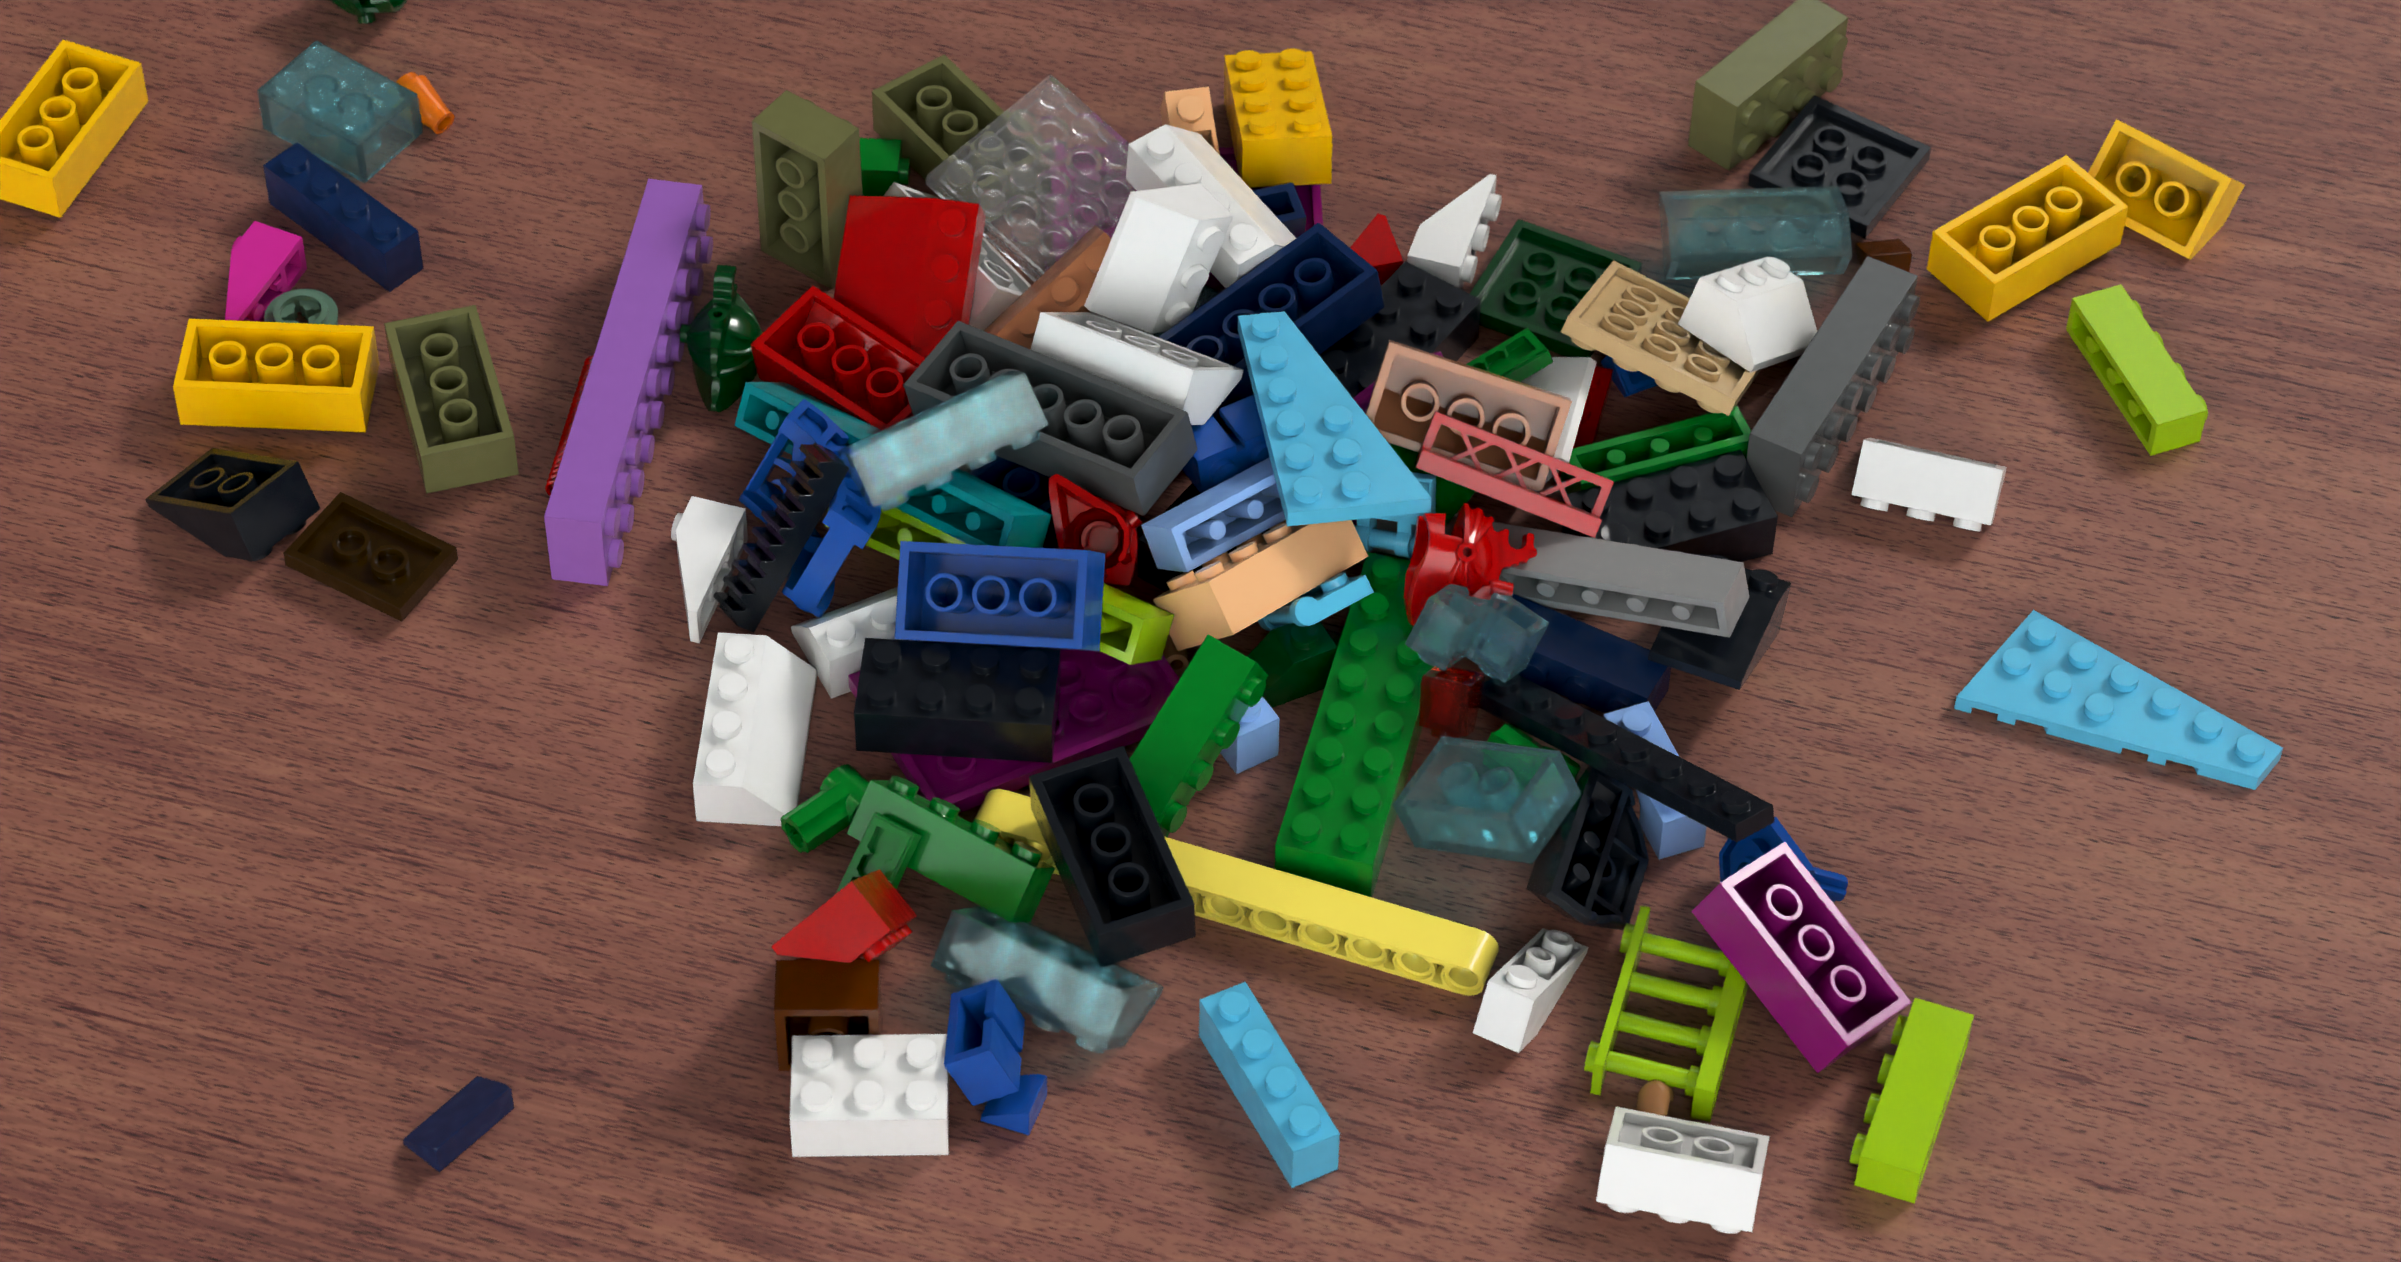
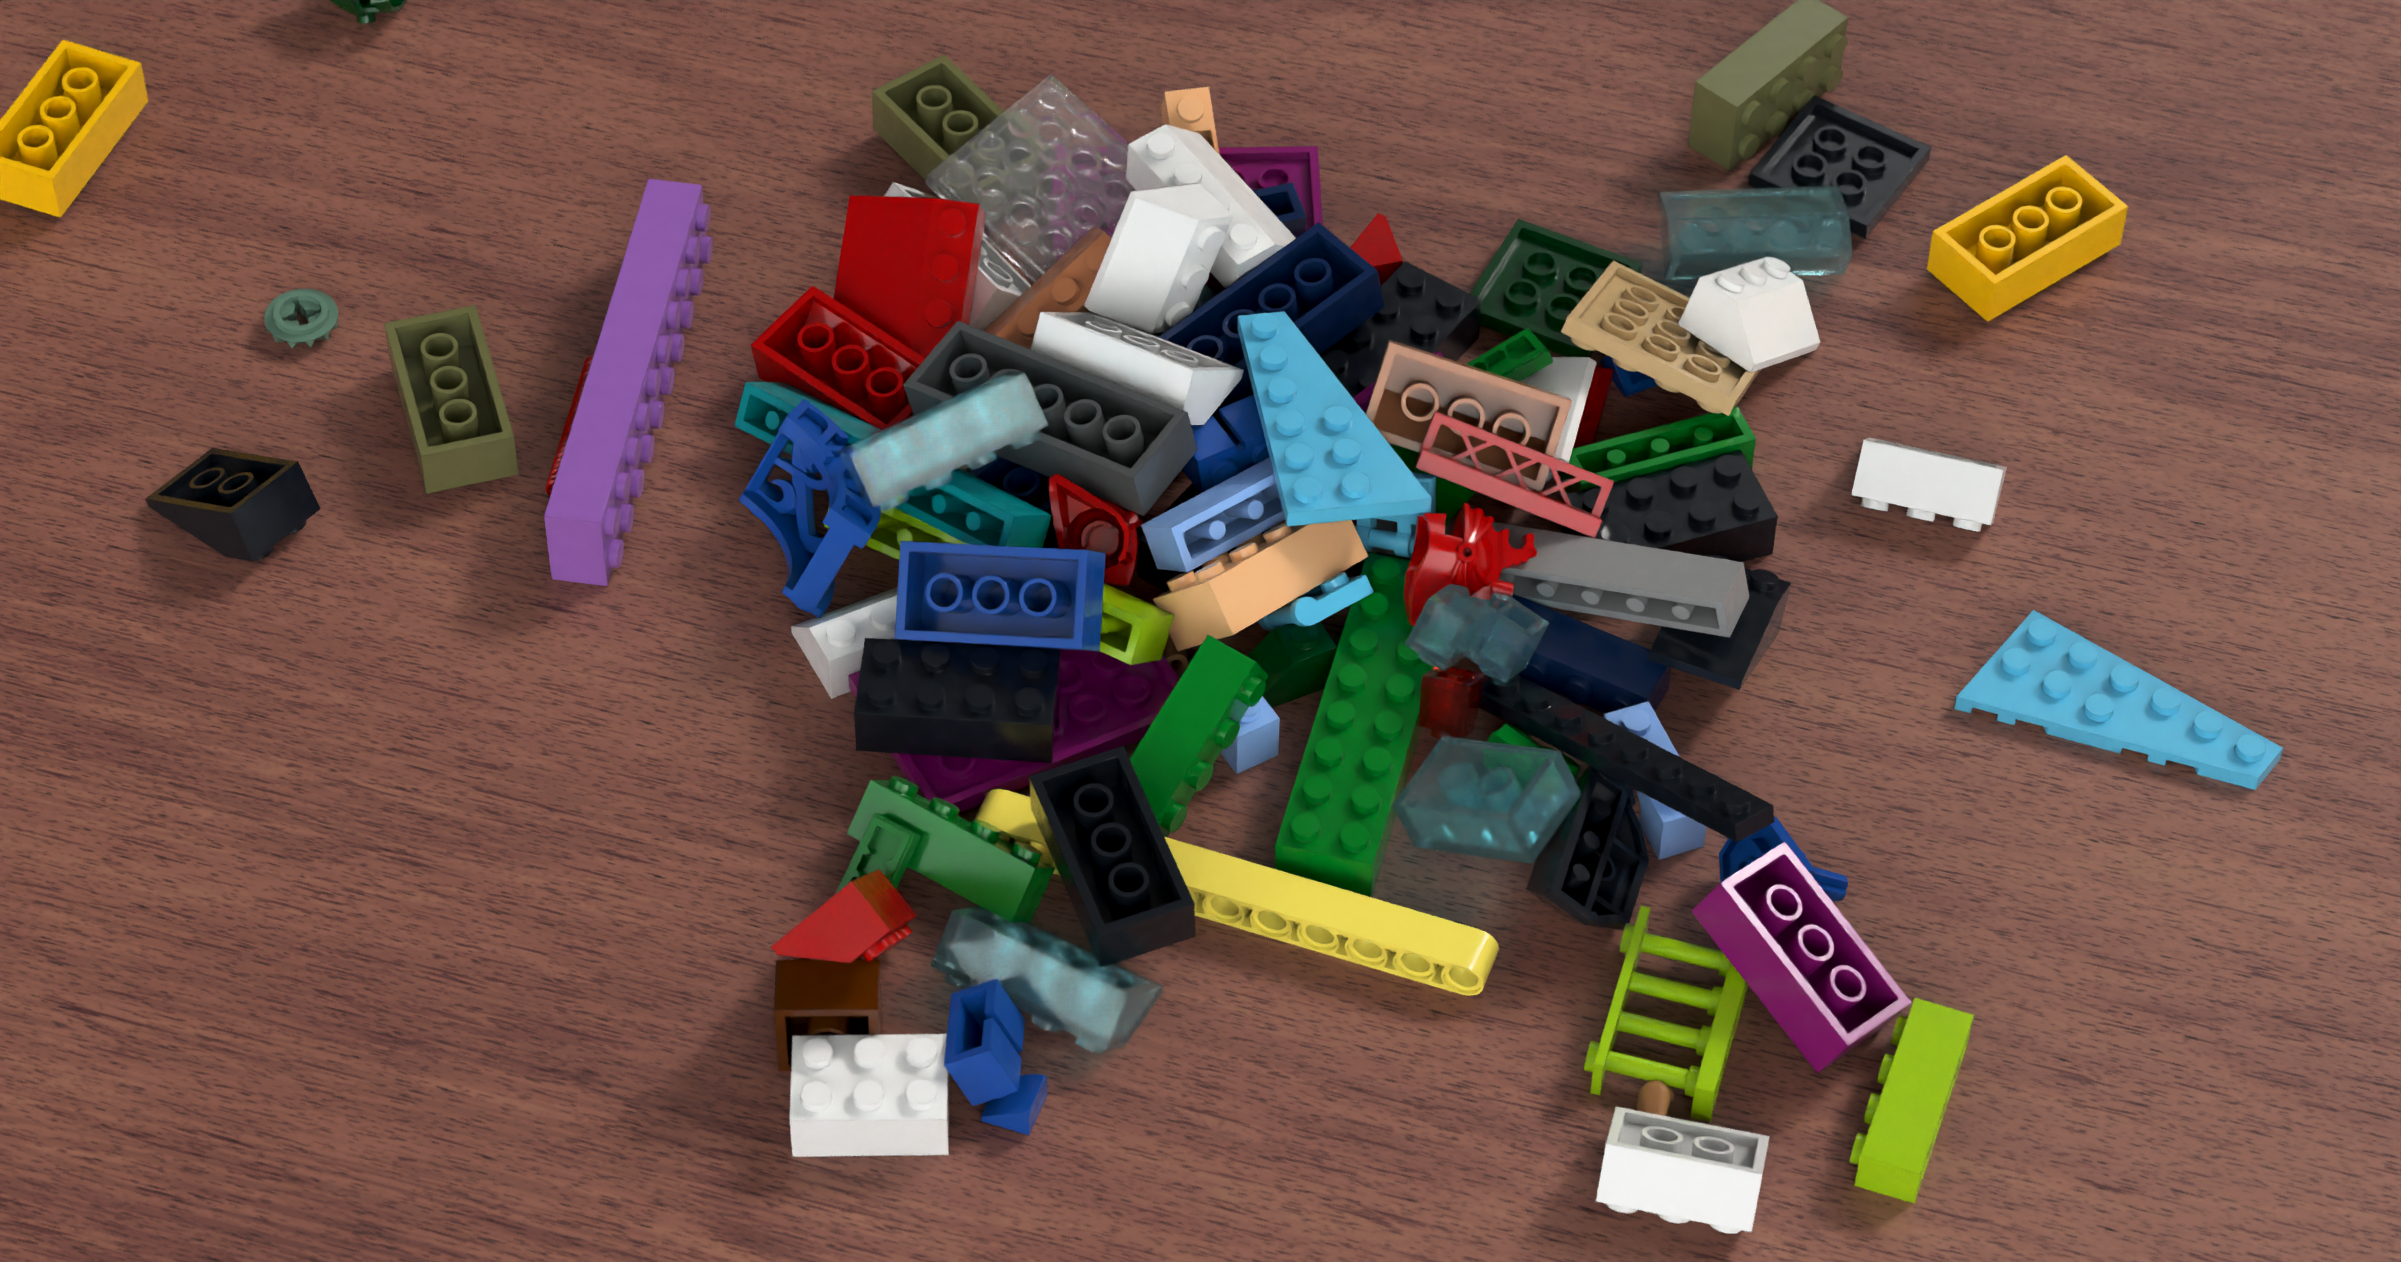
(262, 268): dark pink slope -> none
(276, 375): yellow brick -> none
(340, 111): clear light blue brick -> none
(343, 217): dark blue brick -> none
(371, 556): dark brown plate -> none
(432, 108): orange cone -> none
(460, 1122): dark blue slope -> none
(707, 543): white slope -> none
(721, 343): dark green helmet -> none
(753, 732): white slope -> none
(783, 536): black gear -> none
(803, 183): olive brick -> none
(827, 810): green piece -> none
(882, 165): green brick -> none
(1269, 1084): medium azure brick -> none
(1277, 118): yellow brick -> none
(1453, 235): white slope -> none
(1528, 989): white slope -> none
(1833, 384): dark grey brick -> none
(1888, 251): reddish brown slope -> none
(2136, 369): lime brick -> none
(2165, 190): yellow slope -> none

